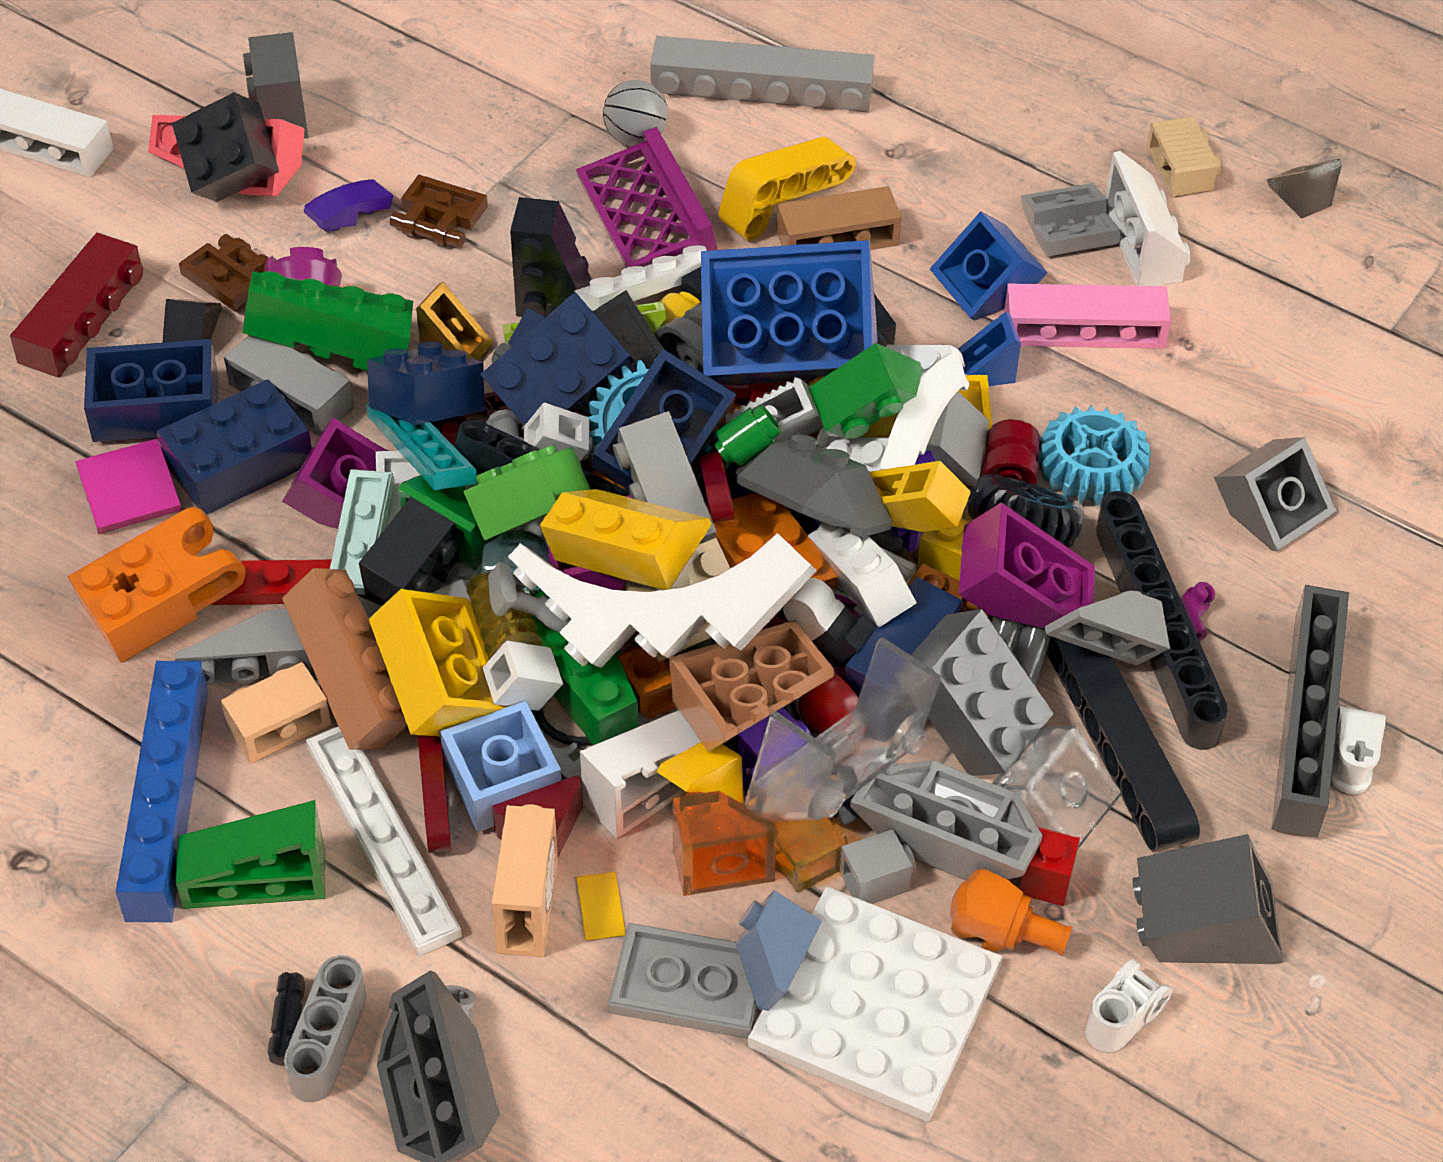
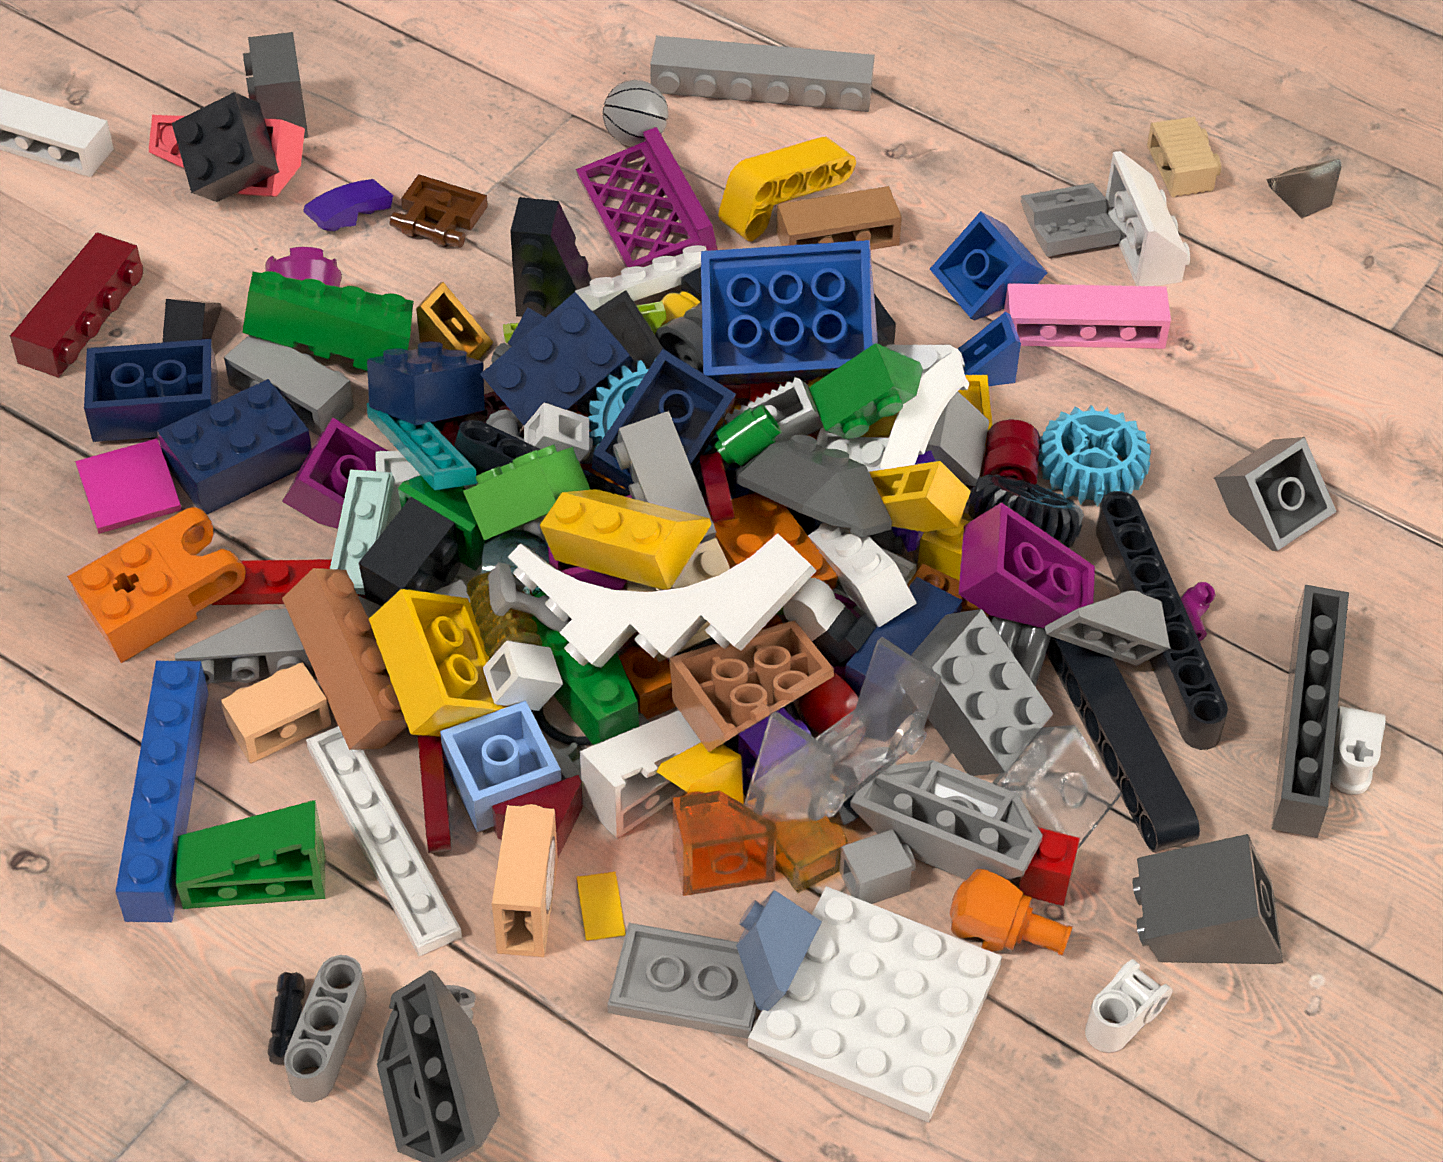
(220, 271): reddish brown plate -> none

